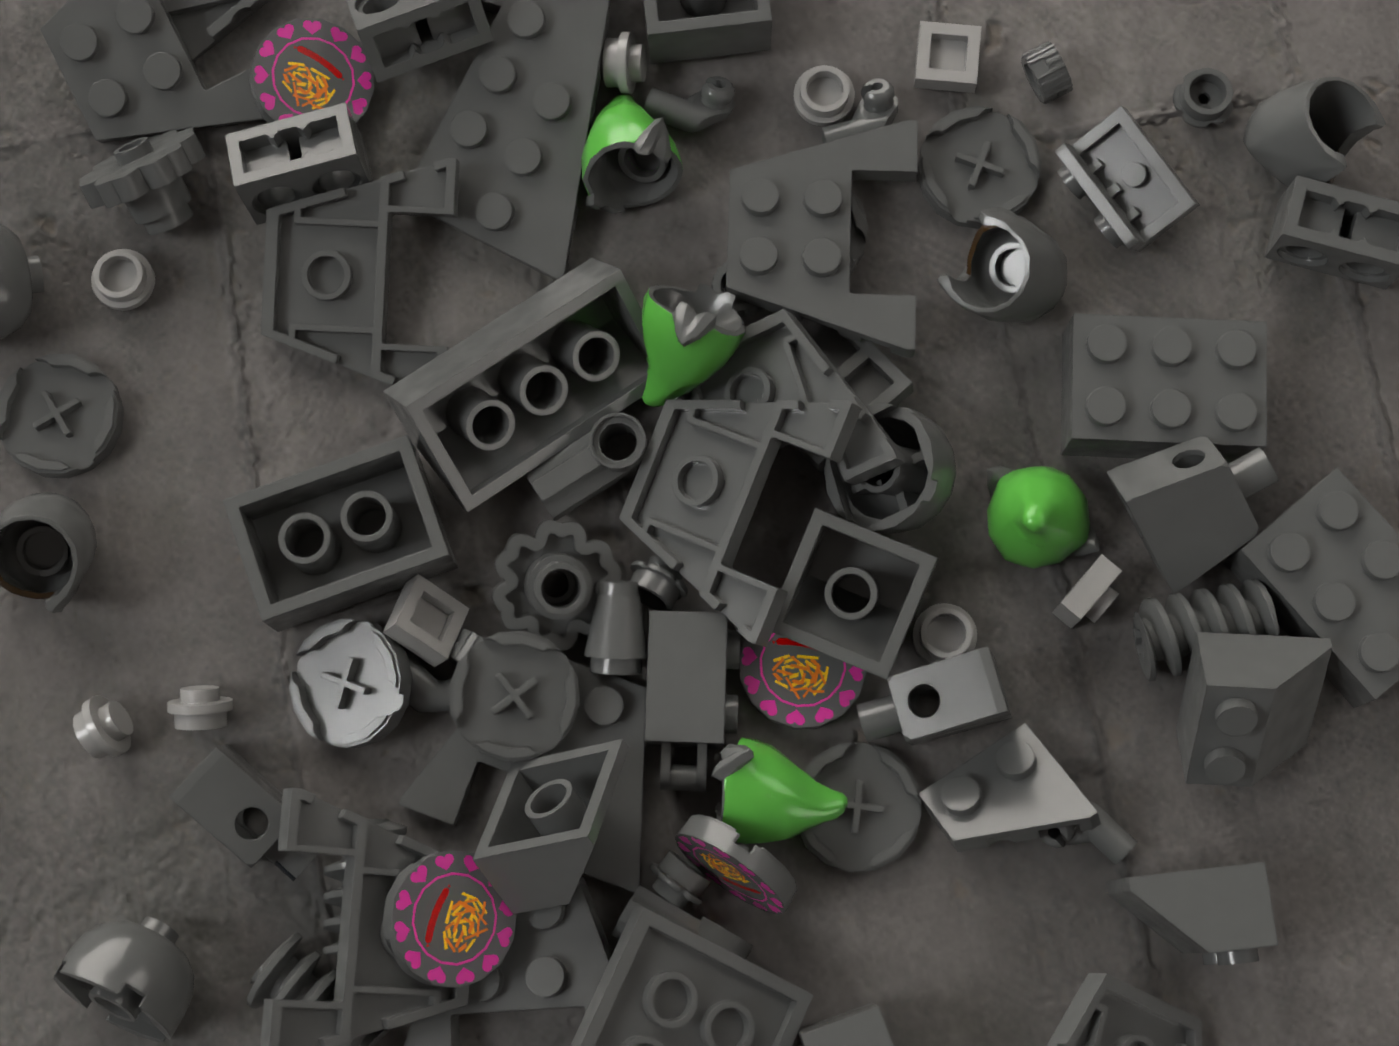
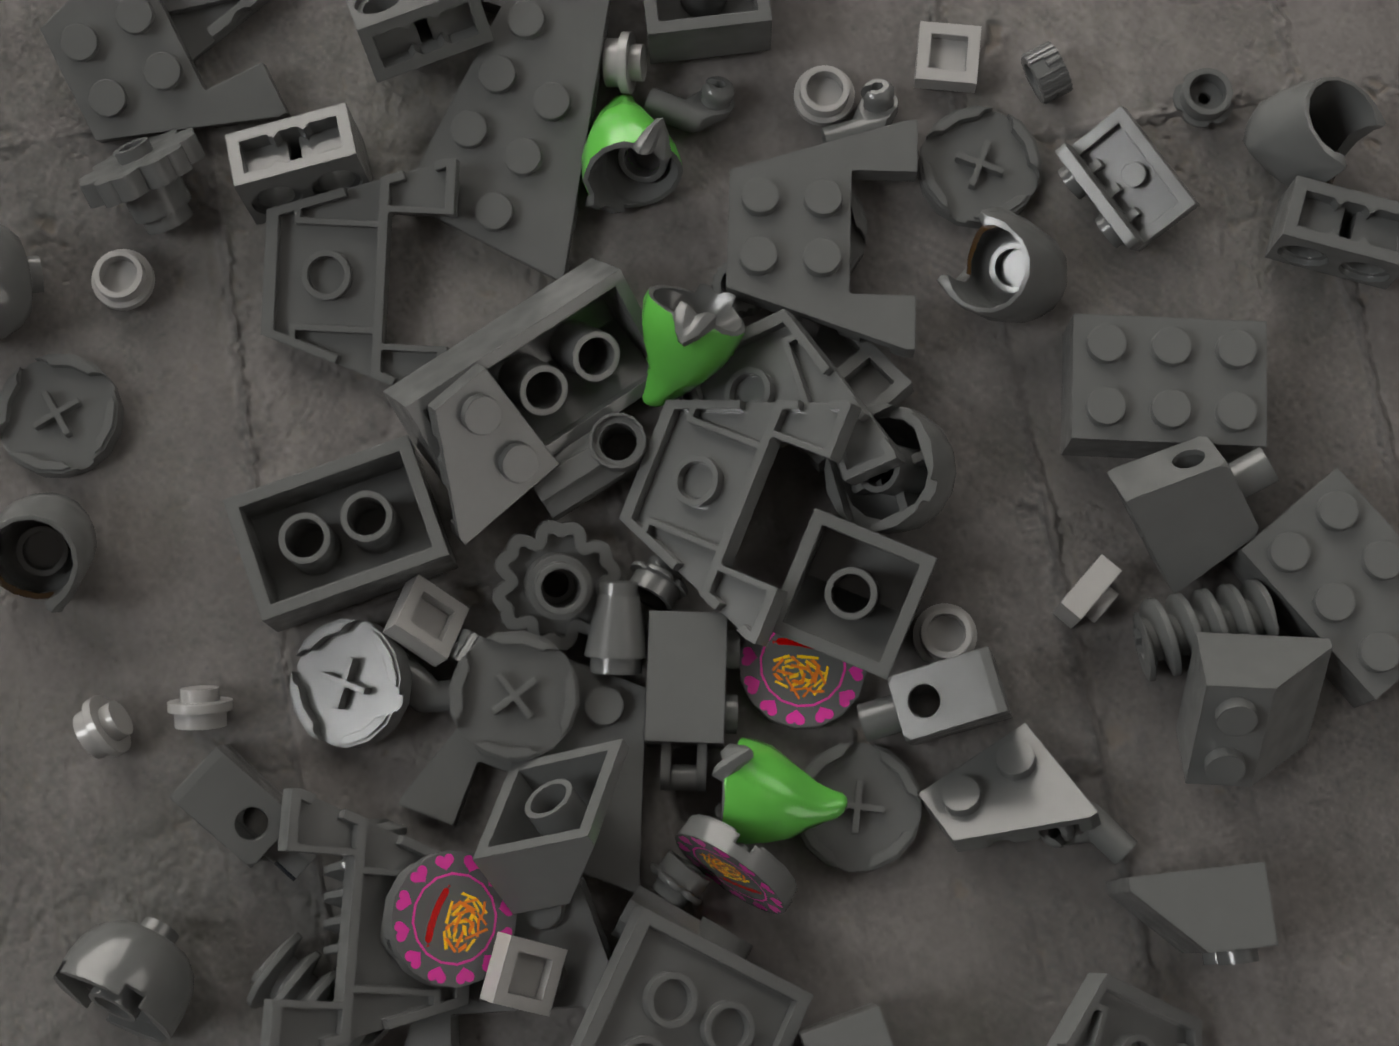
(308, 69): dark grey tile -> none
(485, 451): none -> dark grey wing
(523, 974): none -> light grey plate
(1038, 516): bright green hat -> none

